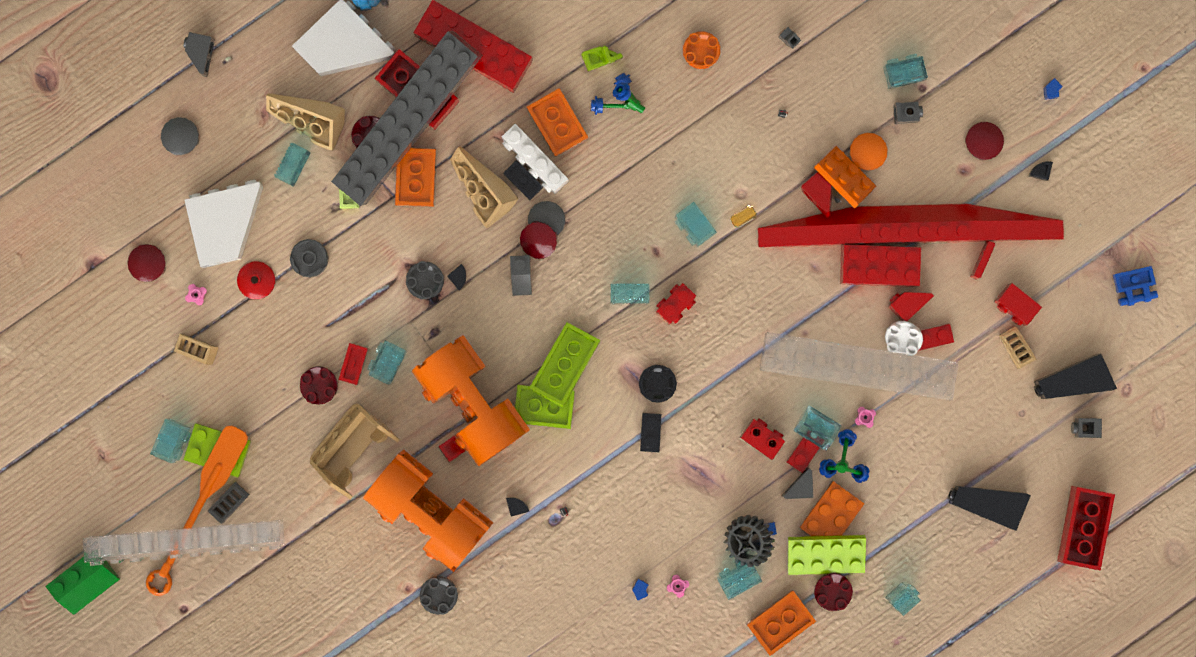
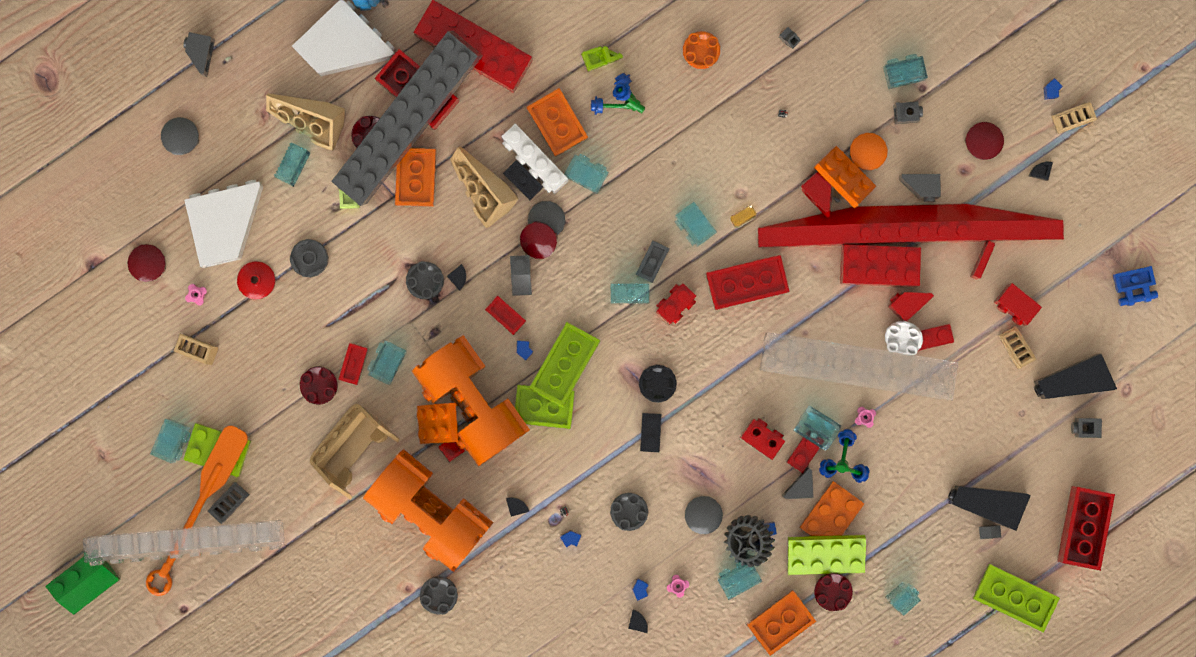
(437, 423): none -> orange plate
(505, 315): none -> red plate
(523, 349): none -> blue piece
(570, 538): none -> blue piece
(586, 174): none -> clear light blue brick
(629, 511): none -> dark grey dish
(638, 622): none -> black tile
(652, 261): none -> dark grey plate
(703, 515): none -> dark grey dish
(747, 282): none -> red plate
(923, 185): none -> dark grey slope
(990, 532): none -> dark grey piece
(1016, 598): none -> lime plate
(1089, 111): none -> tan slope

